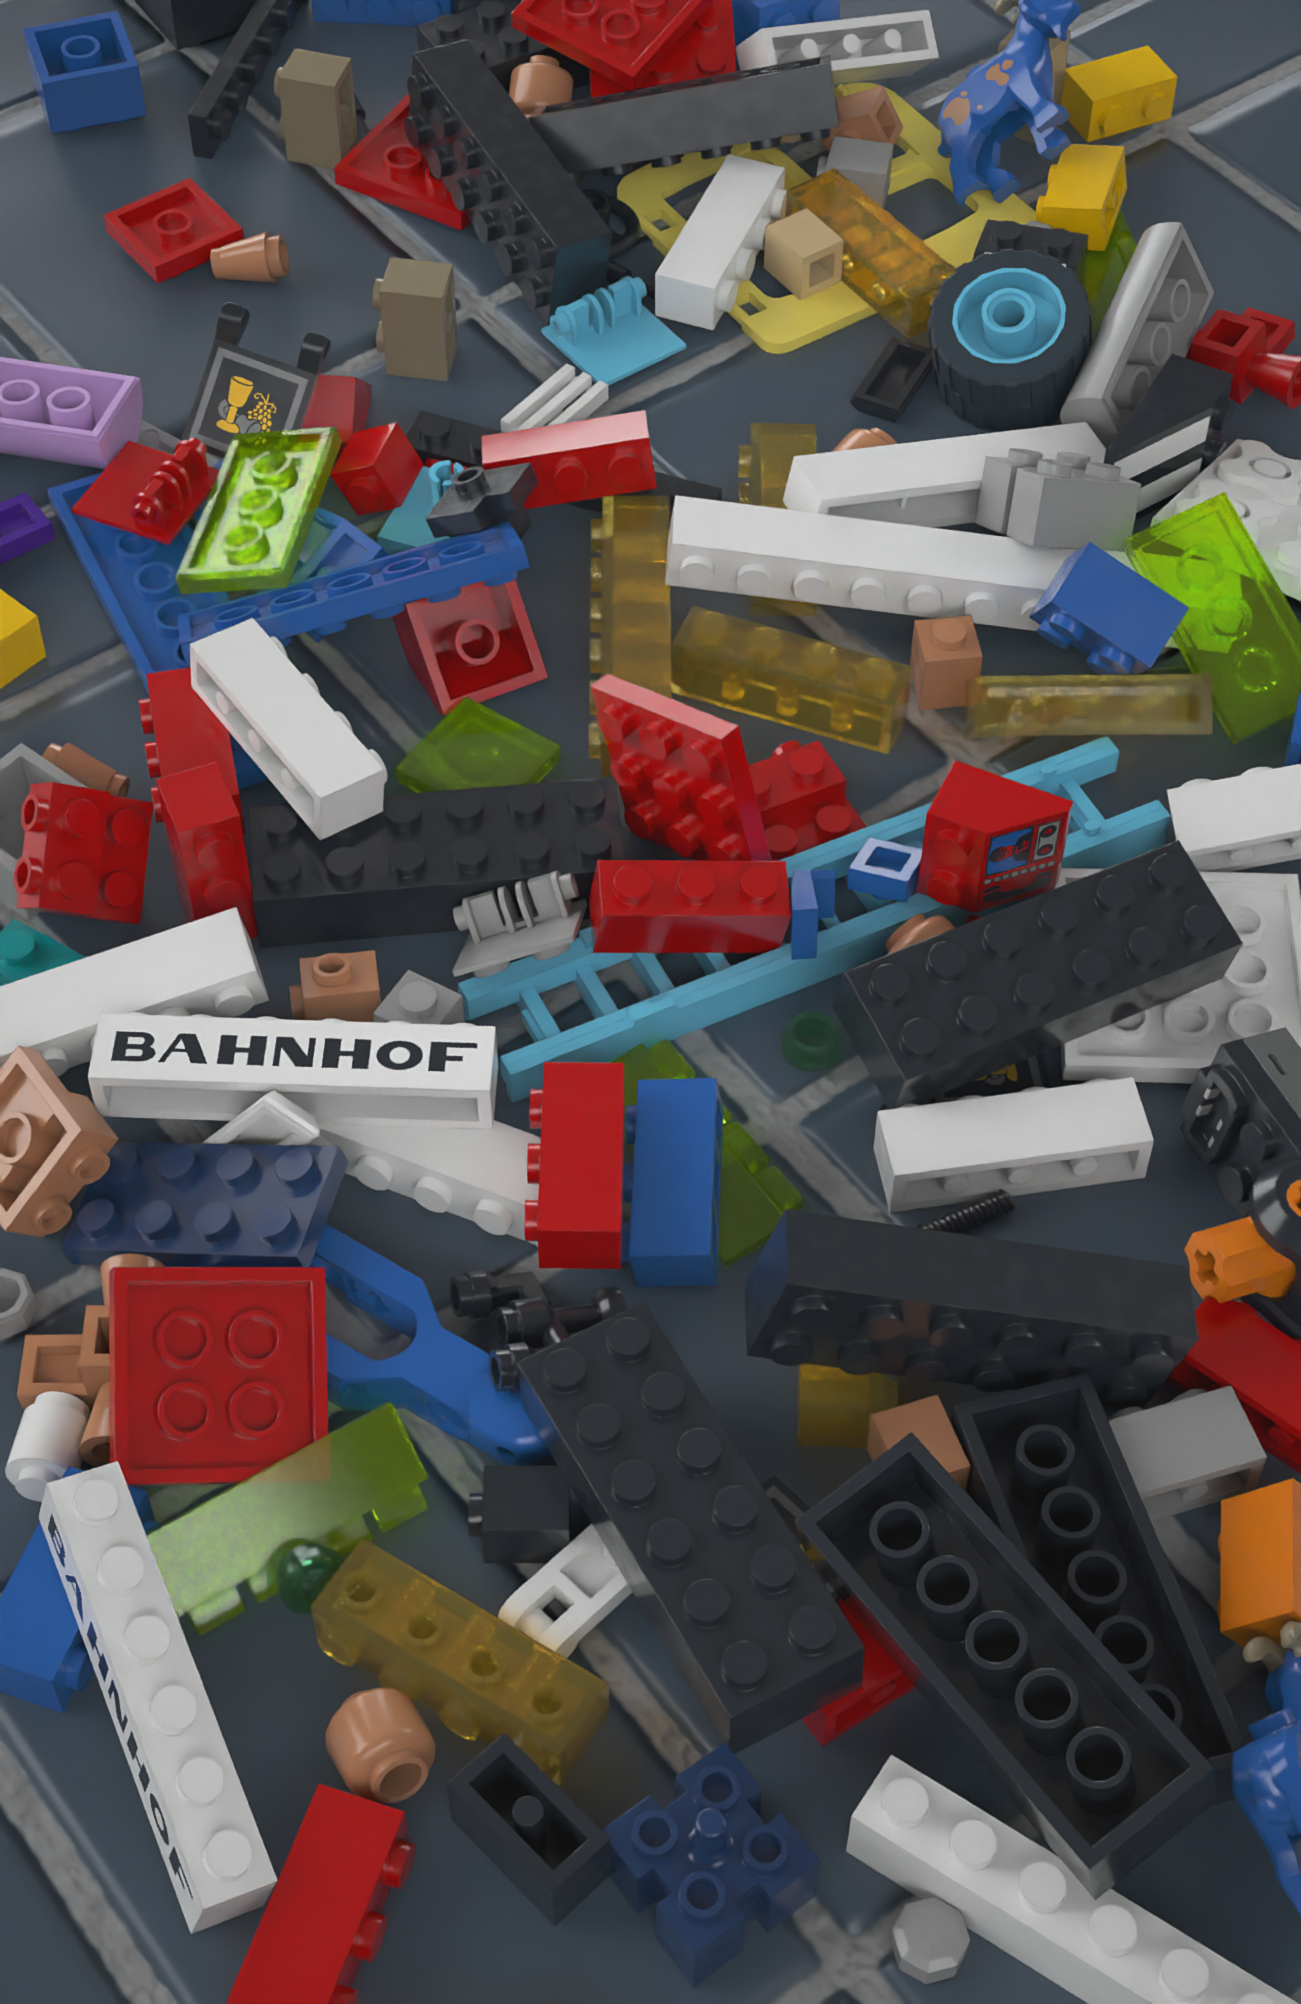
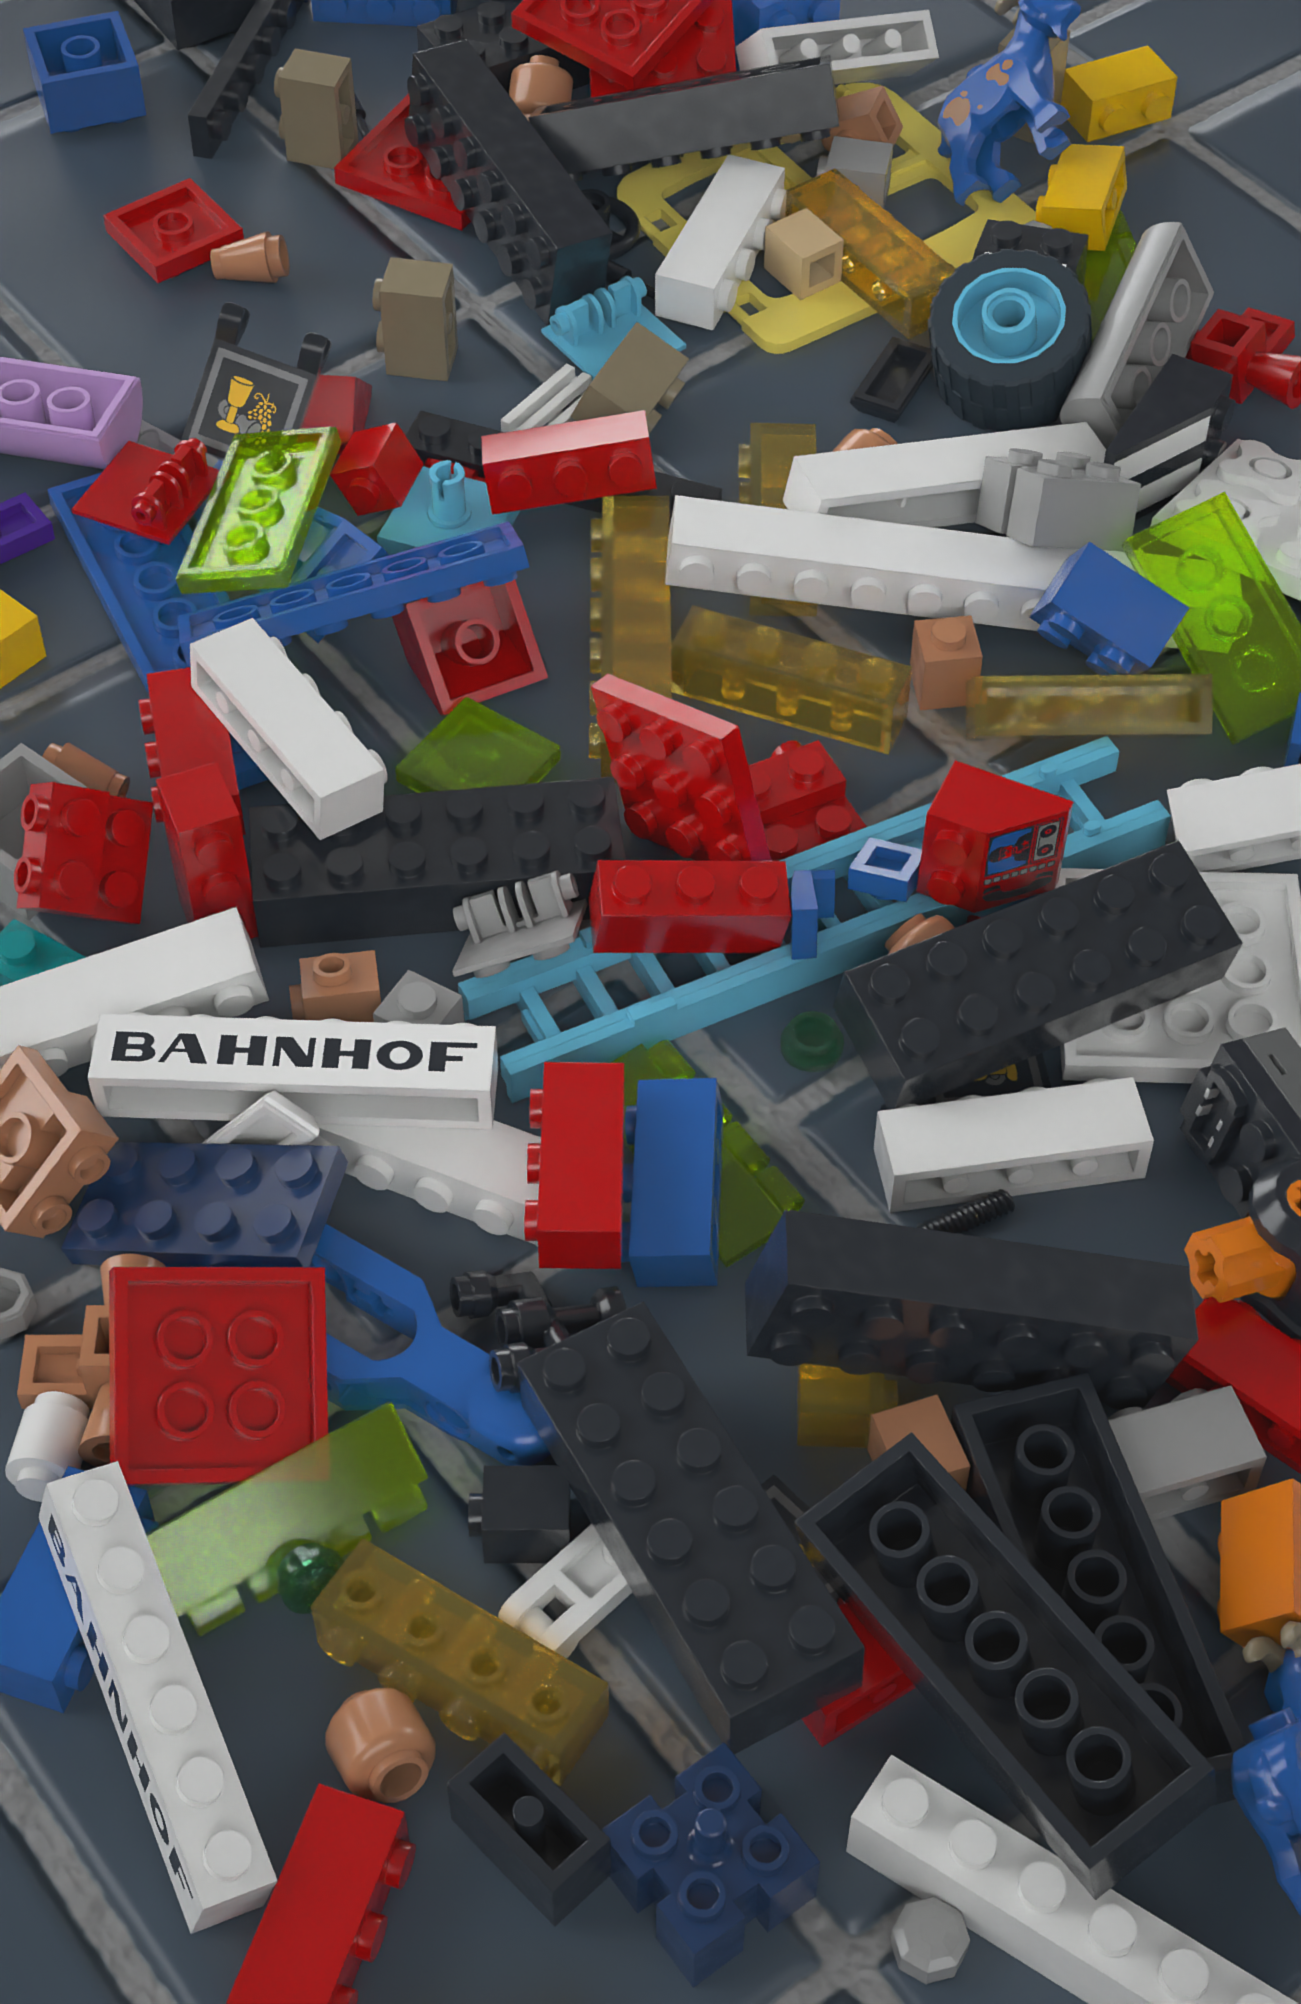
(483, 500): black brick -> none
(634, 379): none -> dark tan brick

